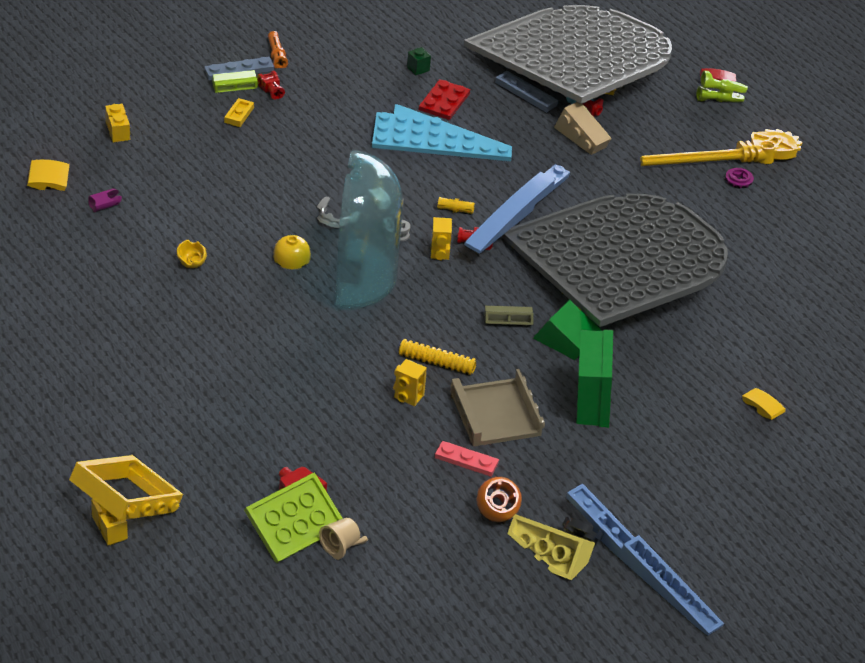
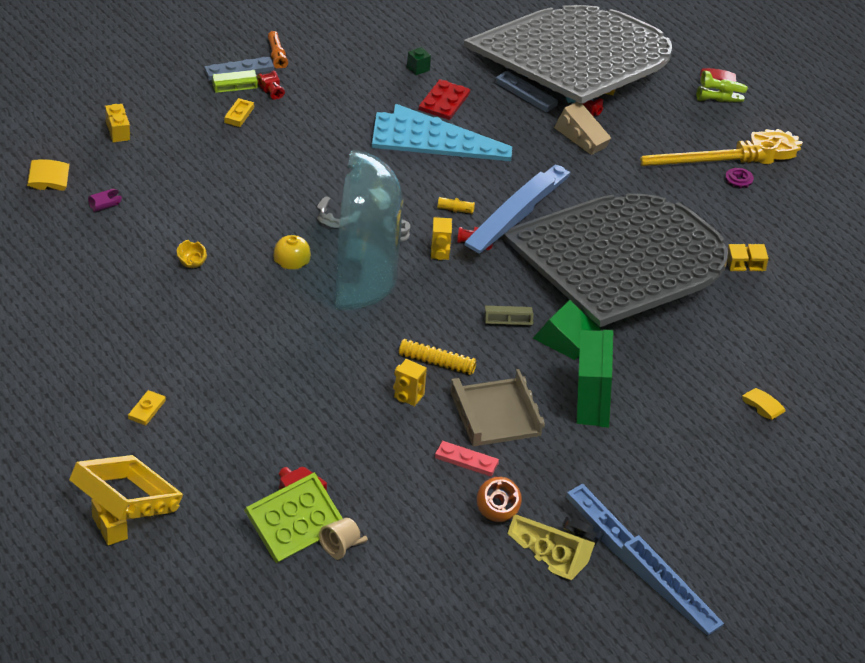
(146, 407): none -> yellow plate
(754, 255): none -> yellow piece

